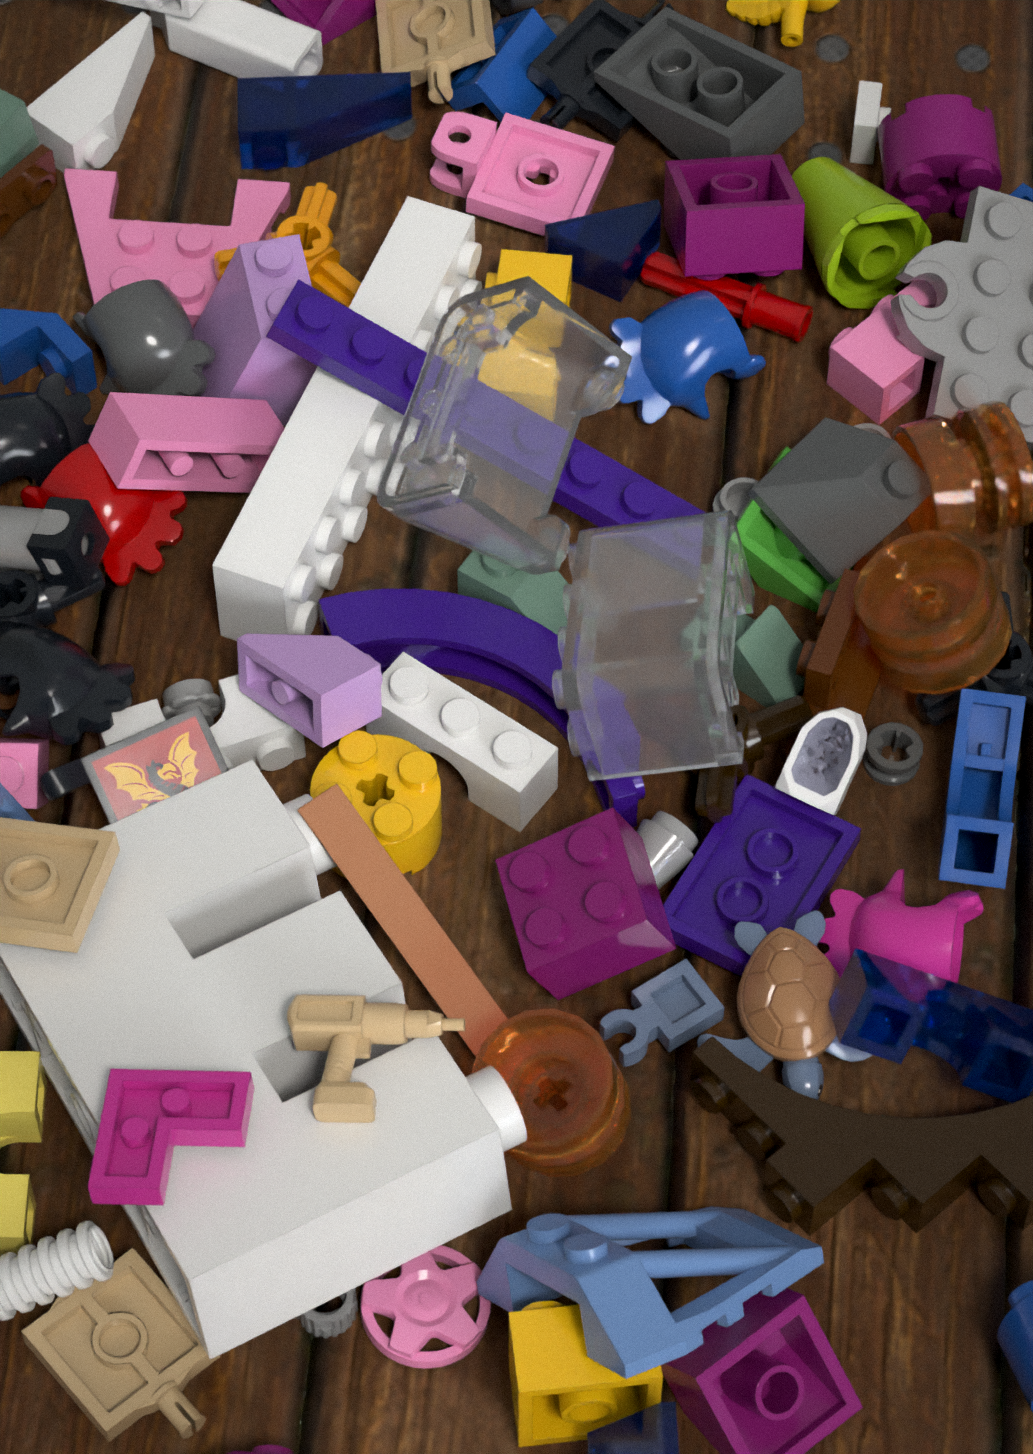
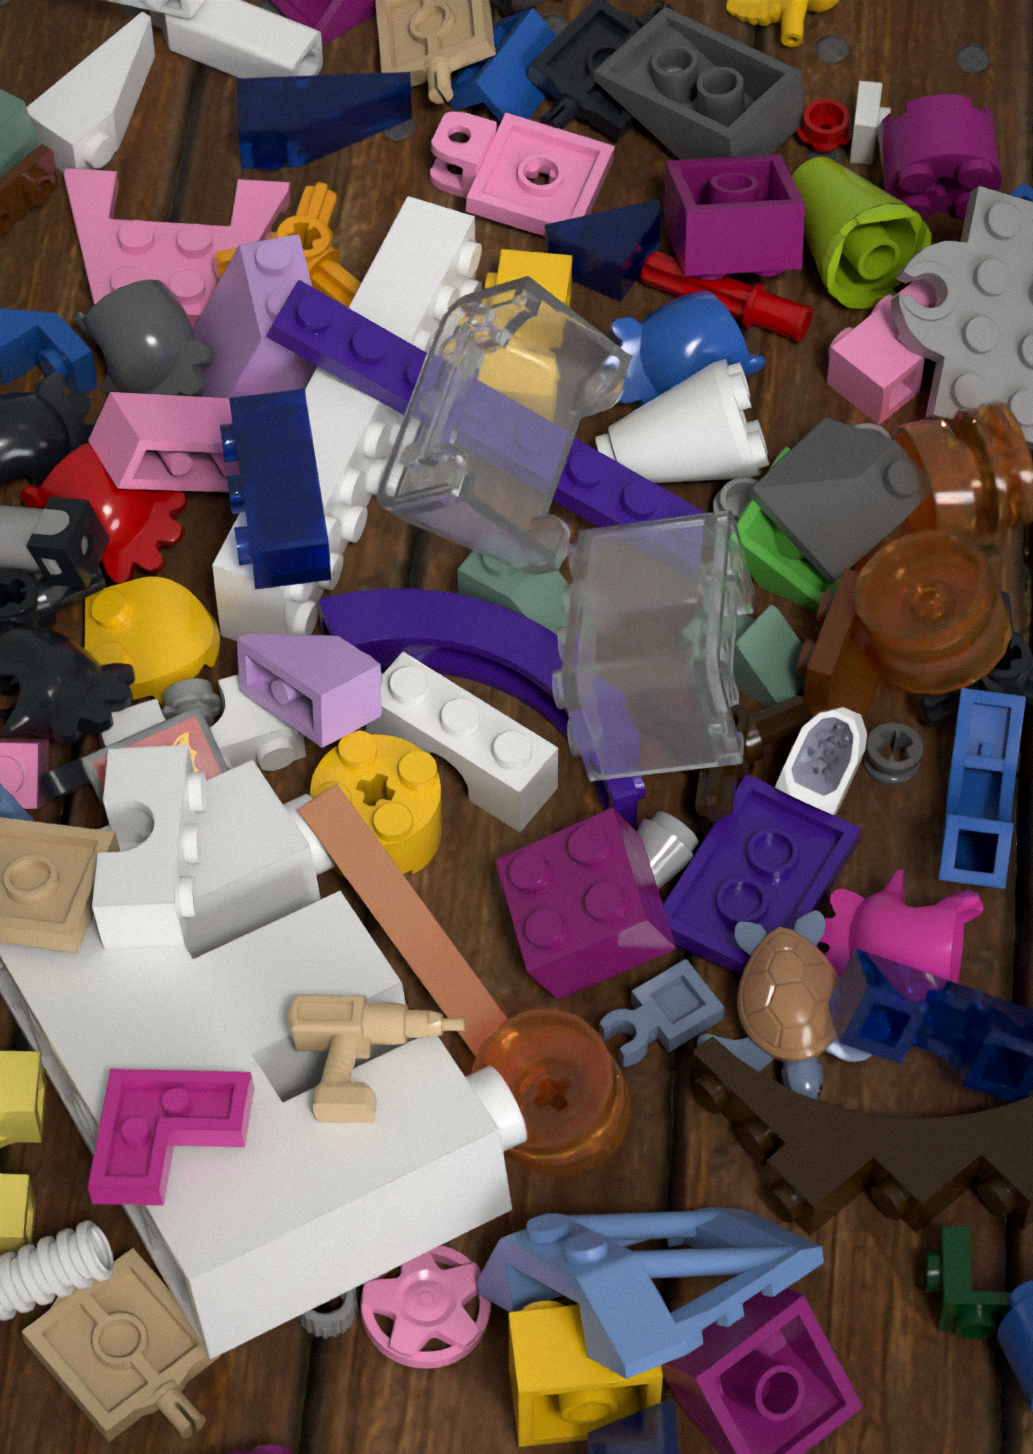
(149, 890): none -> white arch
(154, 629): none -> yellow slope
(276, 489): none -> clear blue brick
(692, 431): none -> white cone
(826, 125): none -> red plate
(948, 1273): none -> dark green bracket

